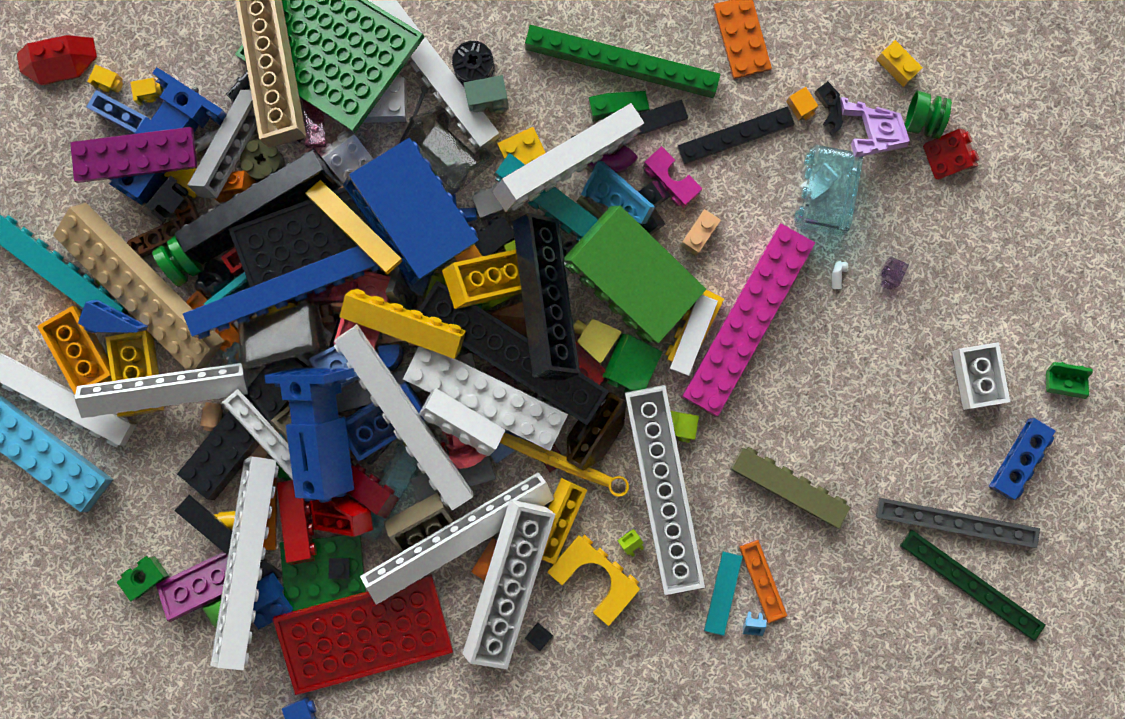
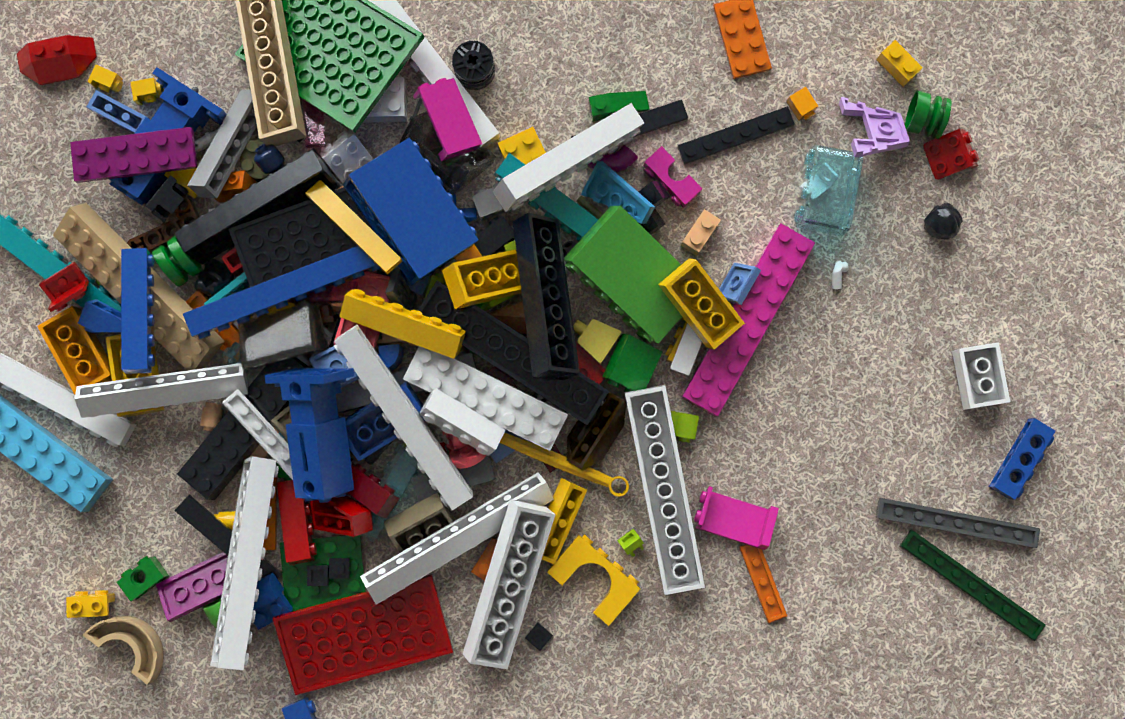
(64, 286): none -> red bracket
(89, 605): none -> yellow bracket
(136, 311): none -> blue brick
(140, 637): none -> tan brick
(241, 84): black pin -> none
(268, 158): none -> dark blue head
(317, 575): none -> black plate
(449, 118): none -> dark pink panel
(487, 94): sand green brick -> none
(622, 61): green brick -> none
(701, 303): none -> yellow brick
(723, 593): teal tile -> none
(735, 519): none -> dark pink panel
(739, 282): none -> medium blue tile
(754, 626): dark azure tile -> none
(790, 488): olive brick -> none
(834, 108): black piece -> none
(893, 273): clear purple brick -> none
(943, 221): none -> black hair
(1068, 380): green bracket -> none

